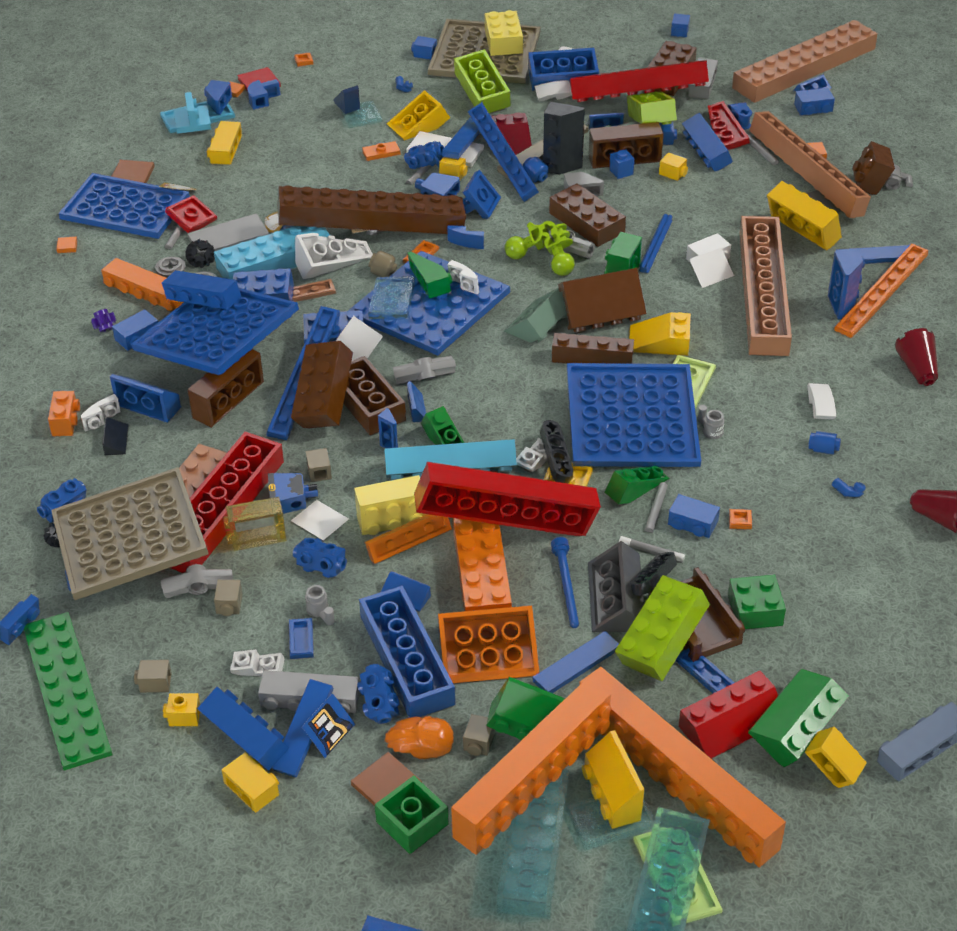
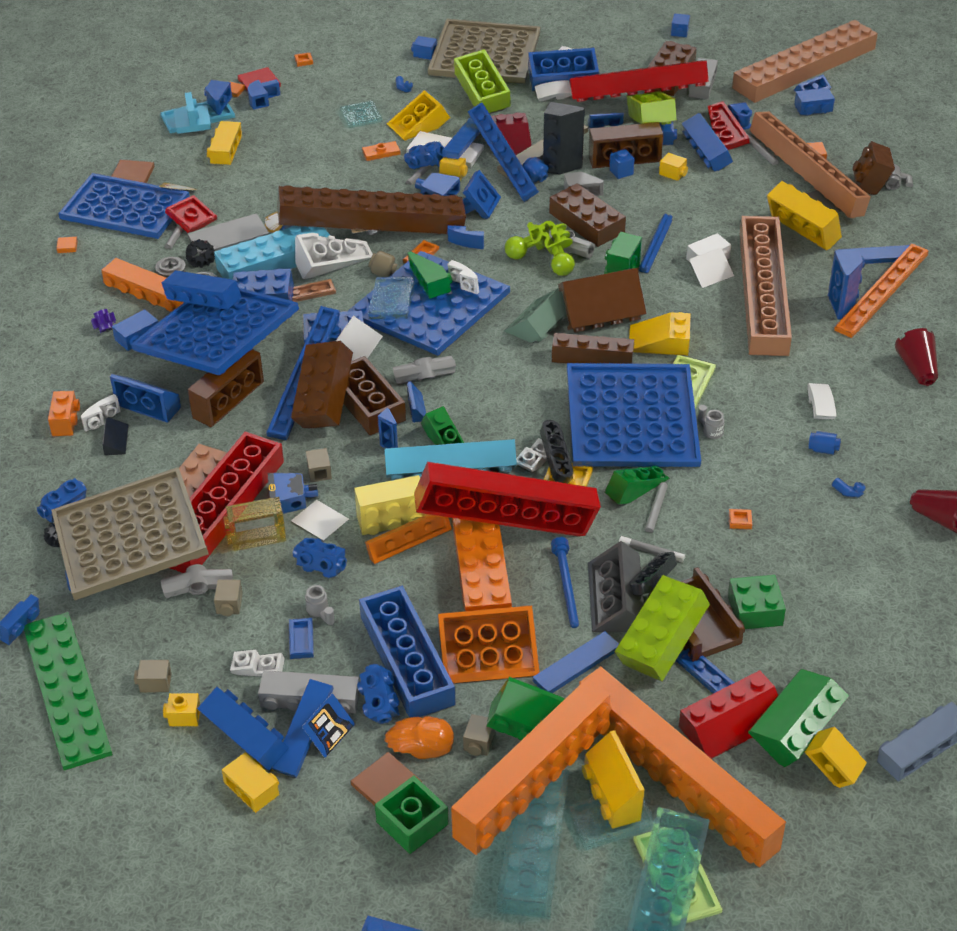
(348, 100): dark blue slope -> none
(416, 591): blue slope -> none
(503, 33): light yellow brick -> none
(693, 516): brick -> none

